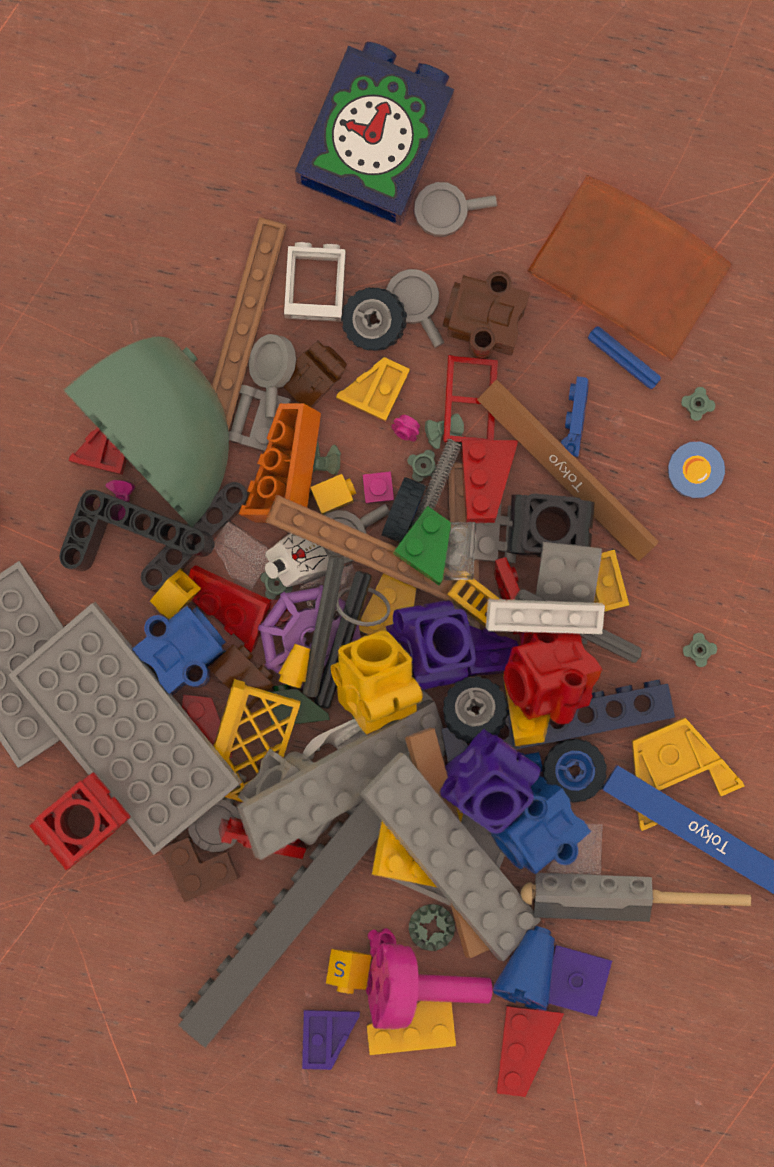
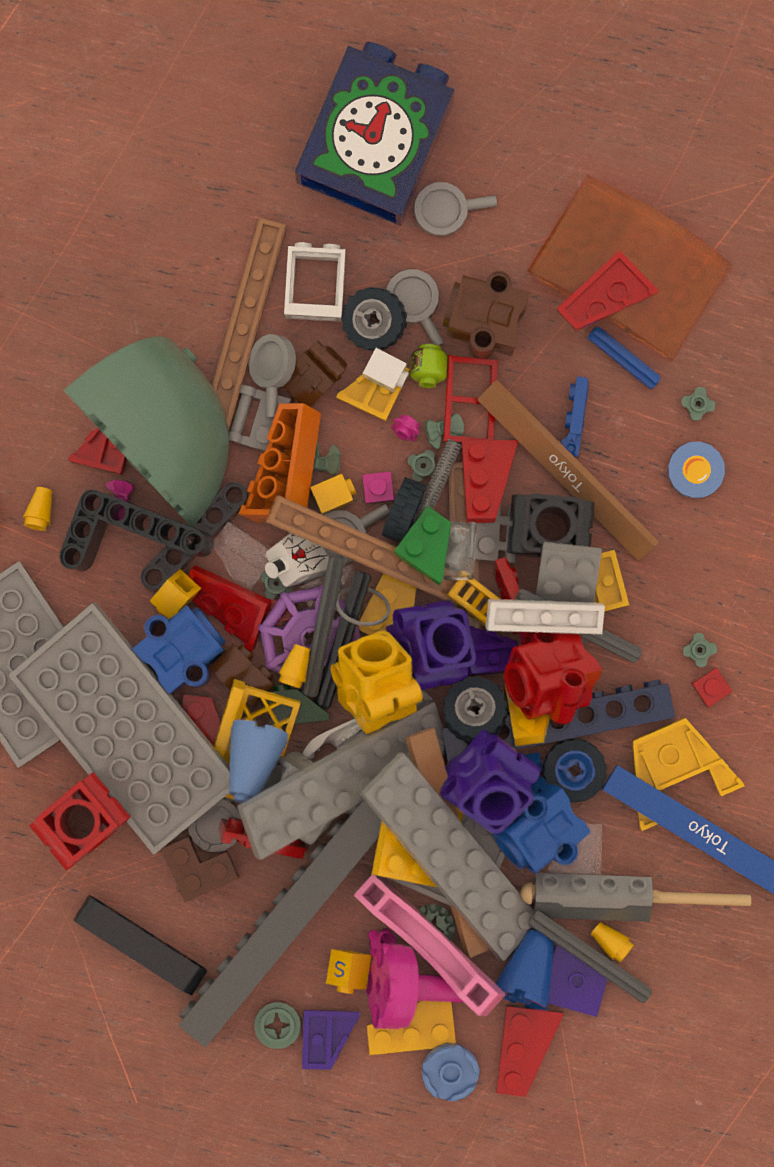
(39, 510): none -> yellow cone
(140, 945): none -> black beam
(253, 757): none -> medium blue cone
(268, 1035): none -> sand green gear
(386, 370): none -> white brick
(428, 365): none -> lime head
(450, 1071): none -> medium blue tile
(451, 963): none -> bright pink arch
(590, 956): none -> dark grey axle
(606, 292): none -> red wing
(612, 942): none -> yellow cone
(711, 687): none -> red plate

